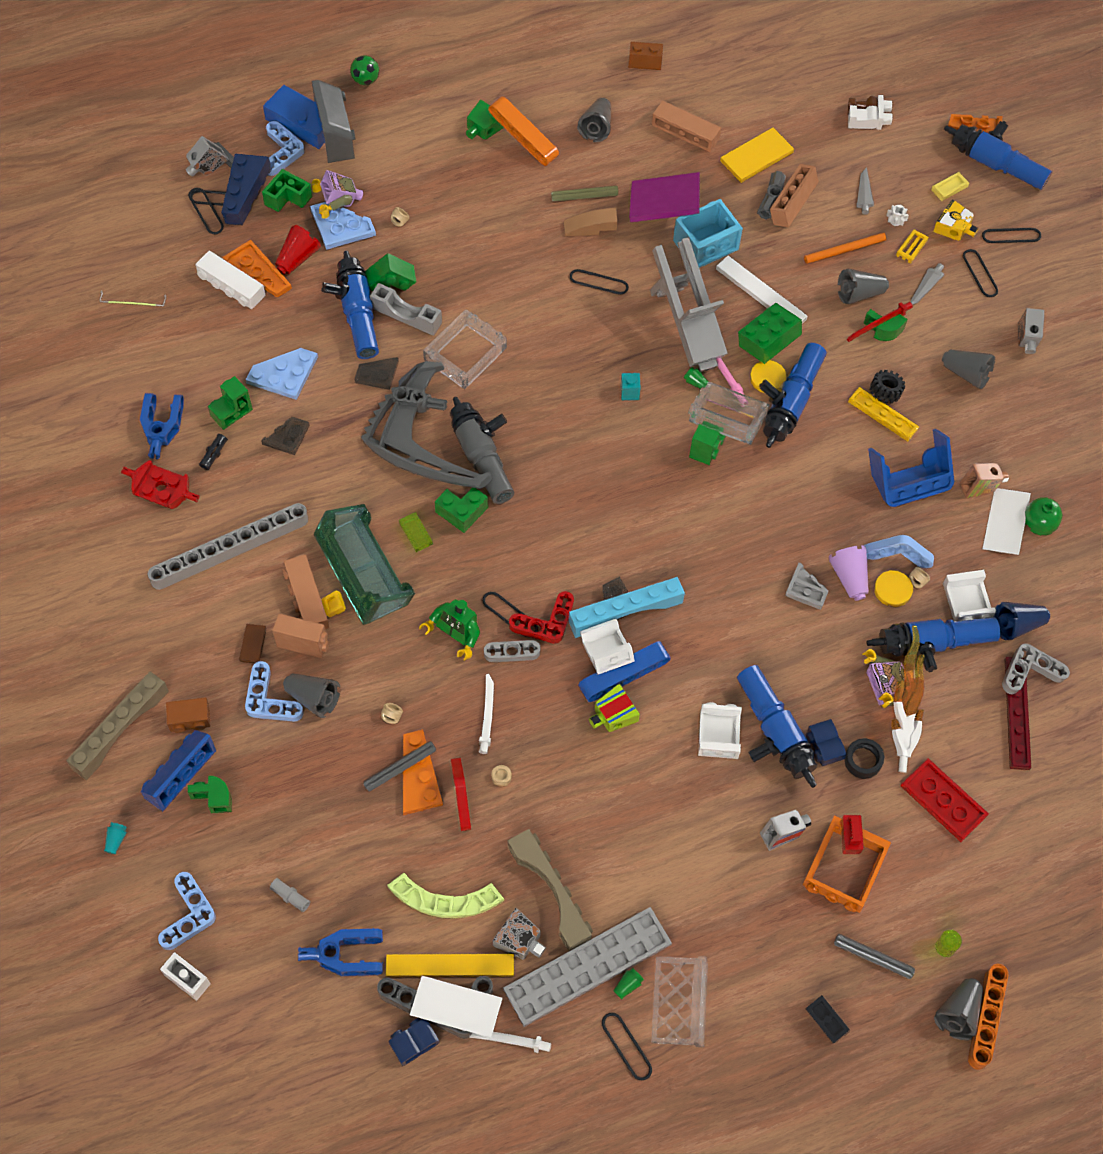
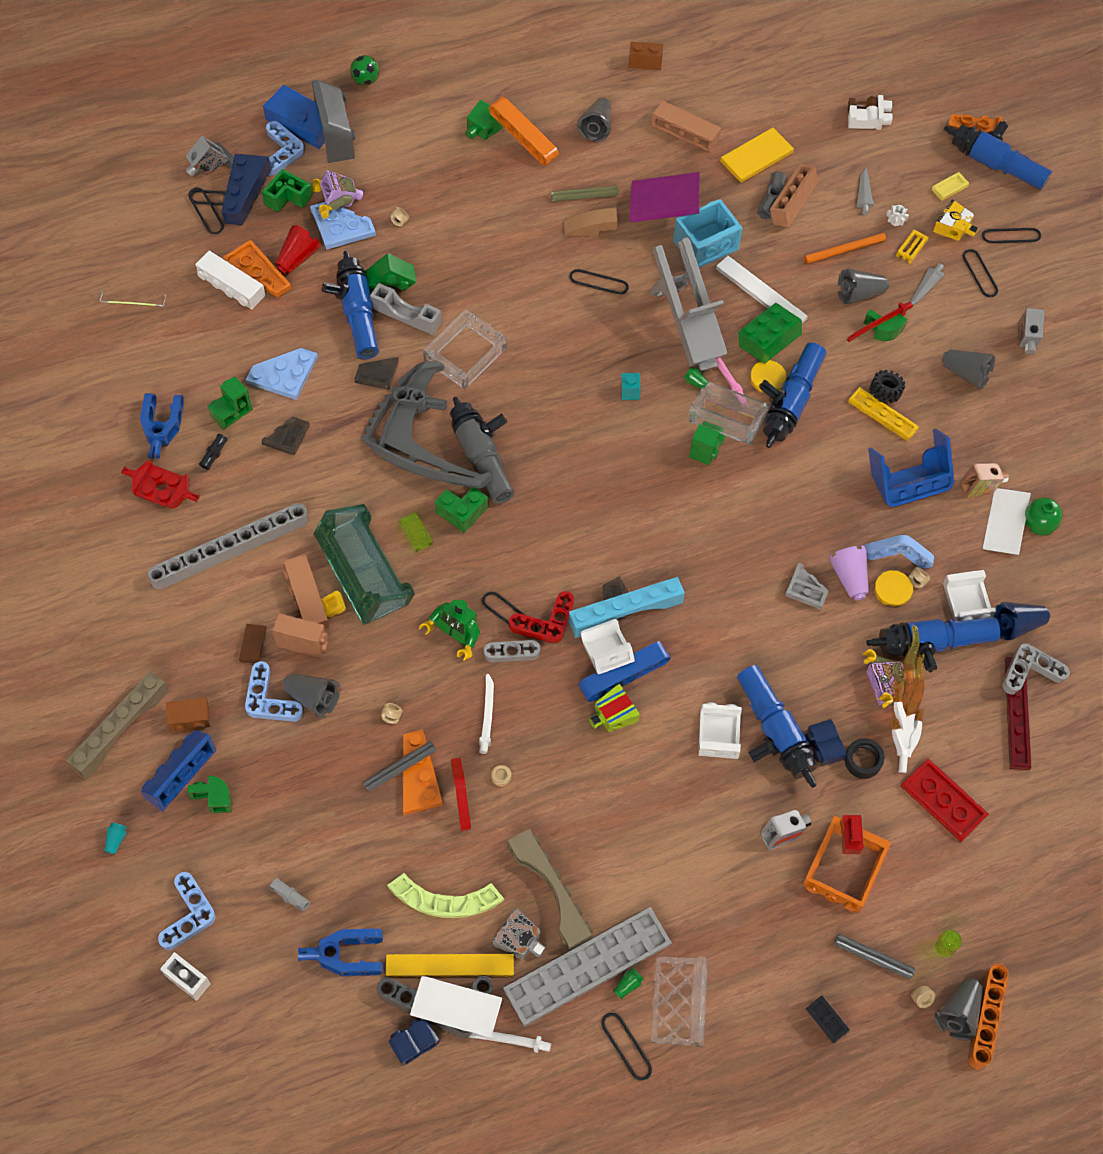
(923, 996): none -> tan tile

